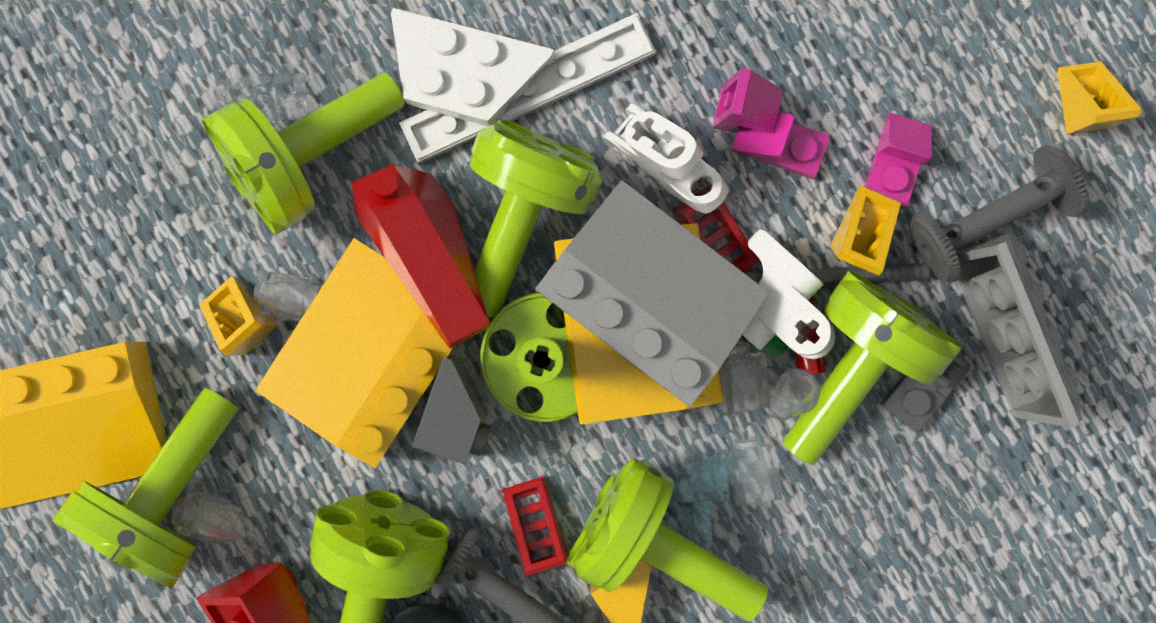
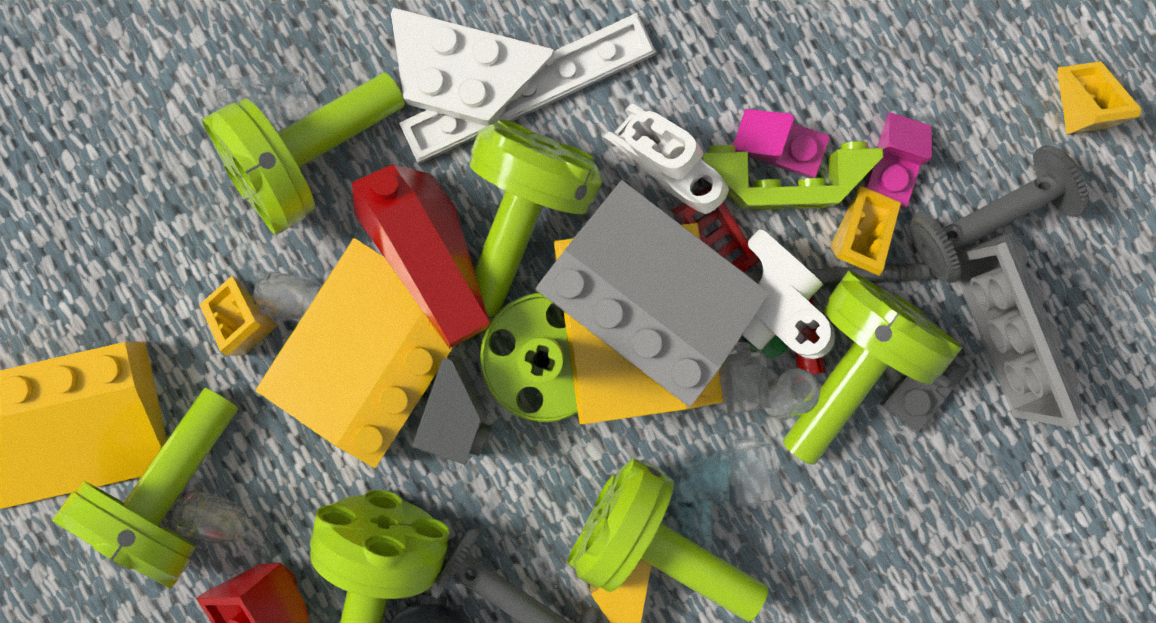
(525, 548): red slope -> none
(748, 102): dark pink slope -> none
(845, 170): none -> lime slope

